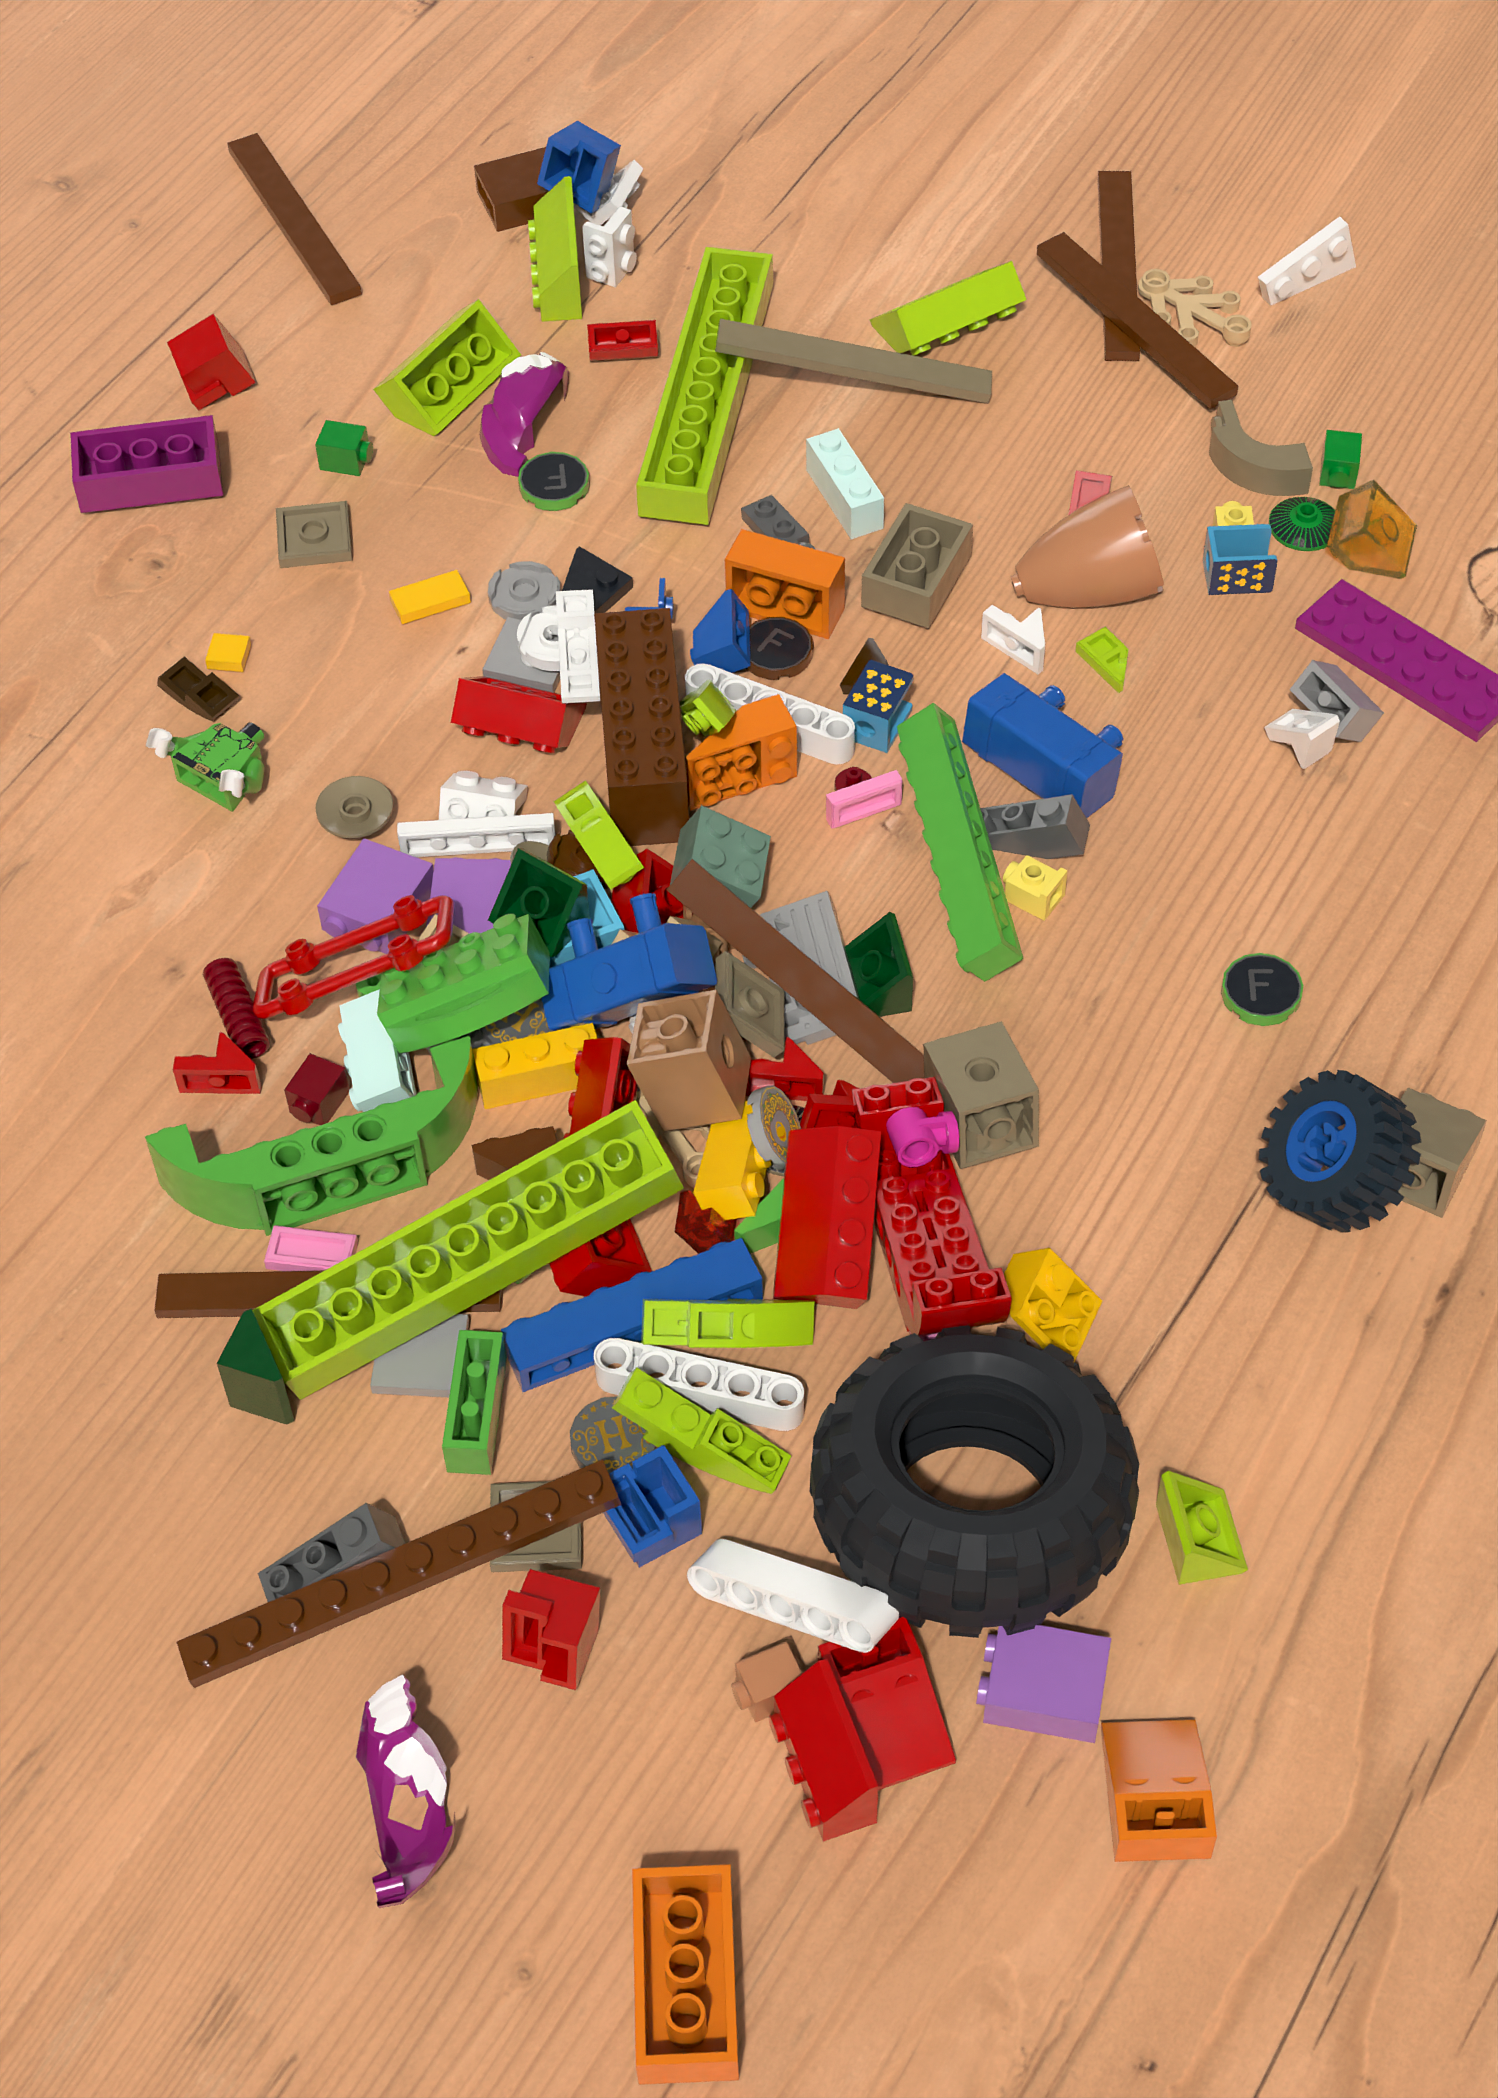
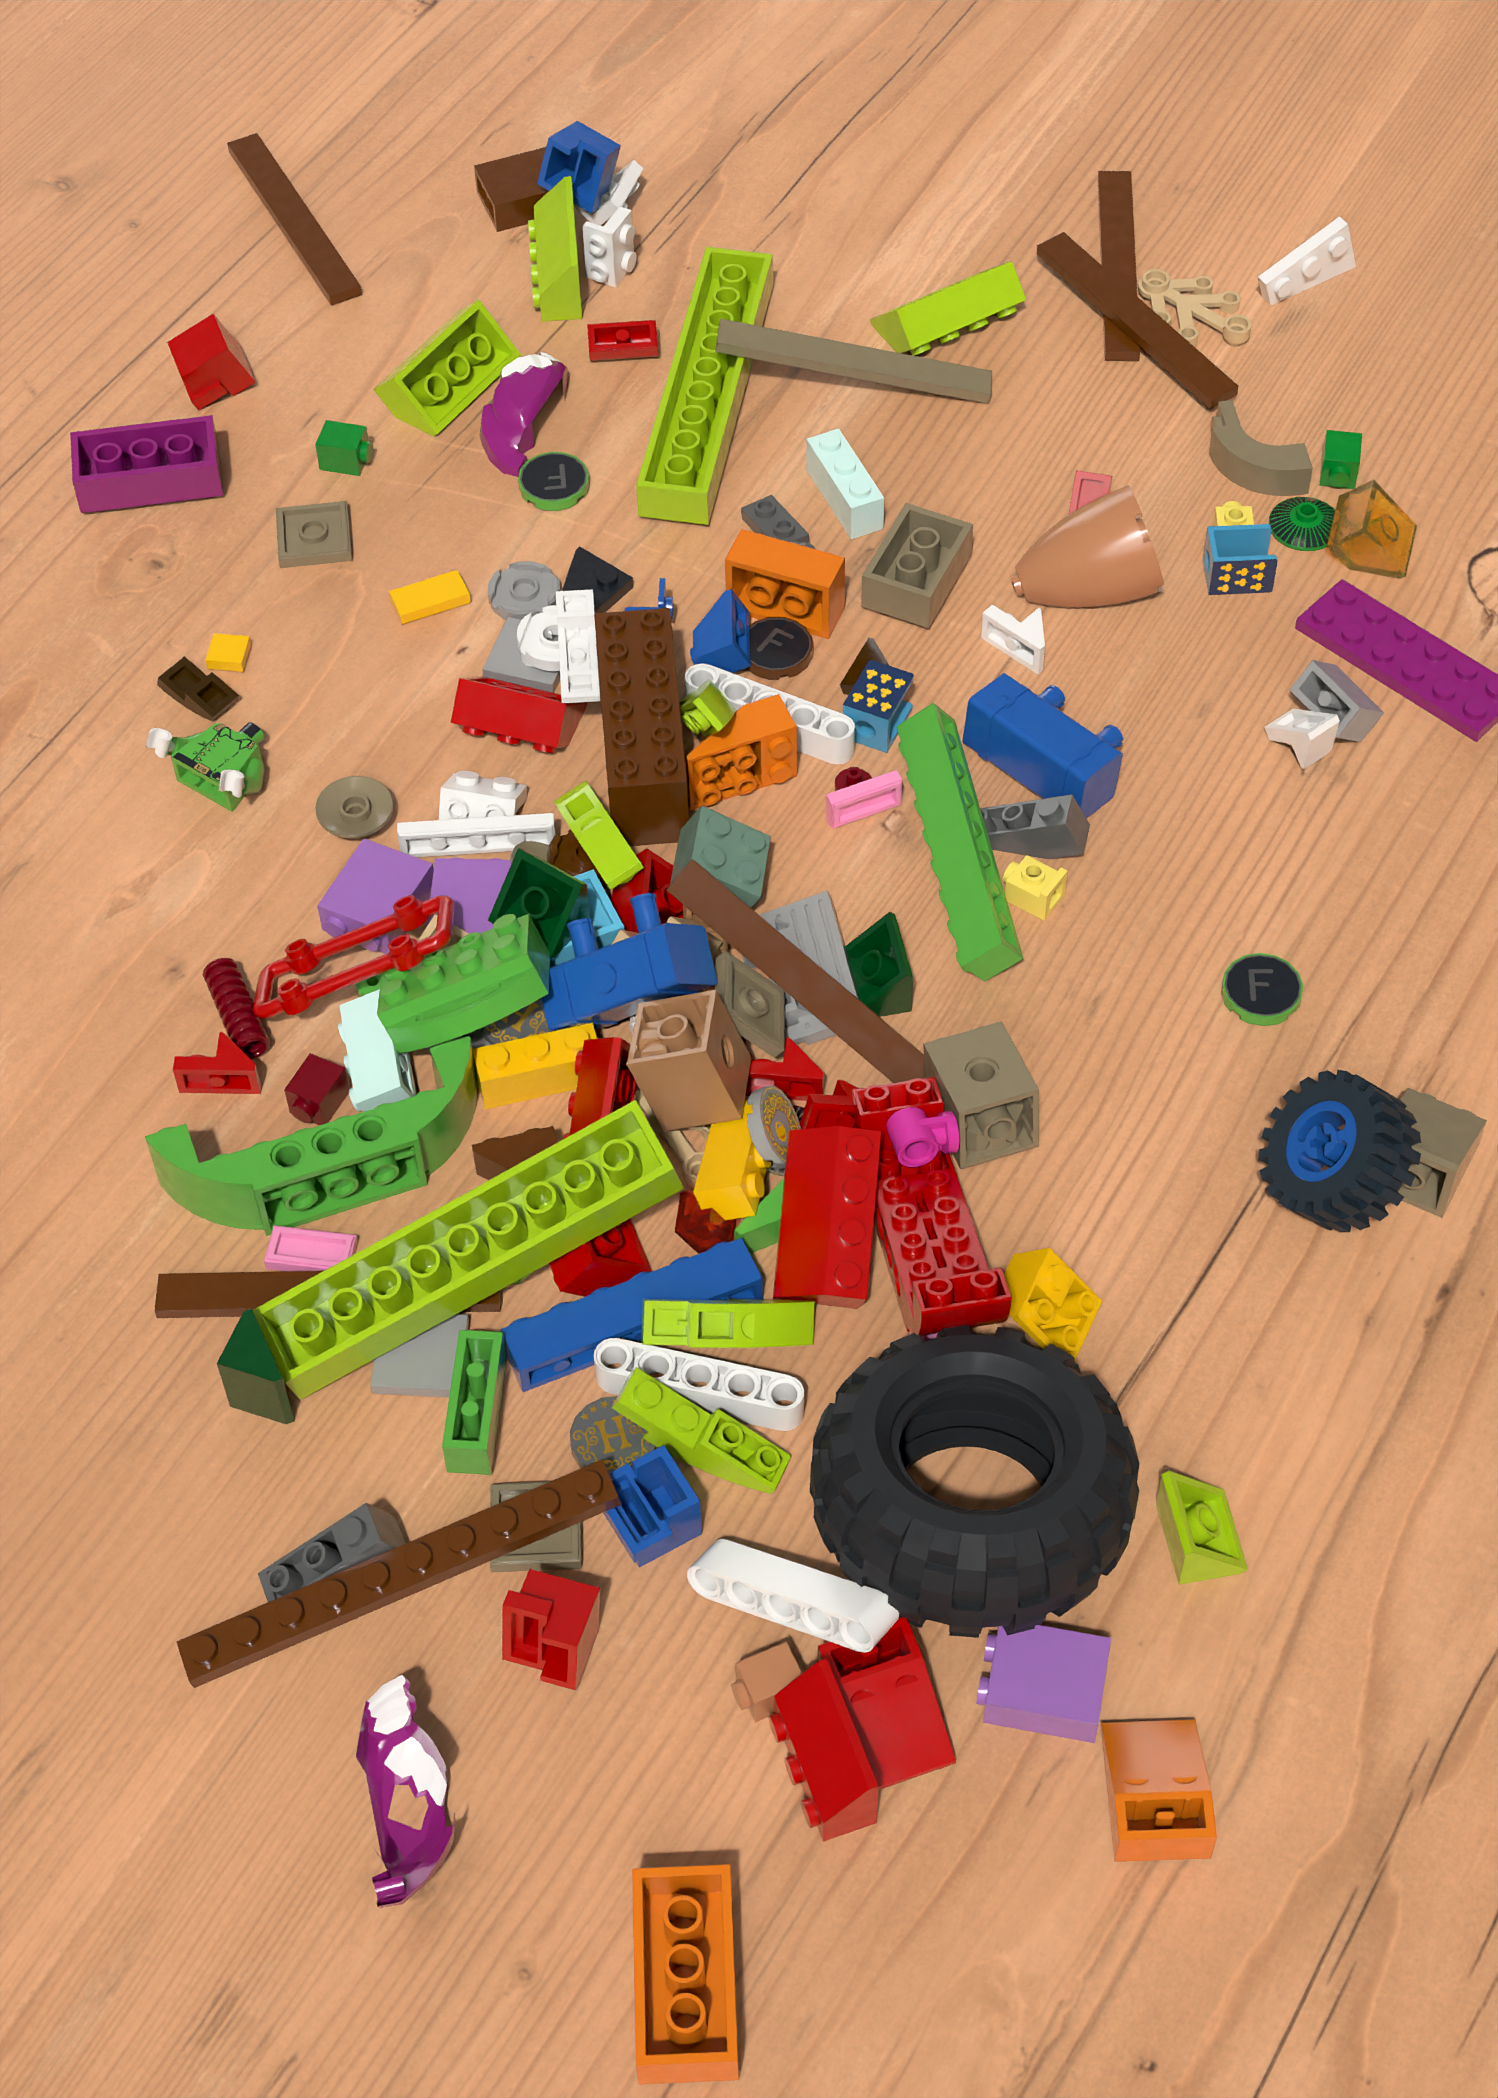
(1106, 656): lime tile -> none

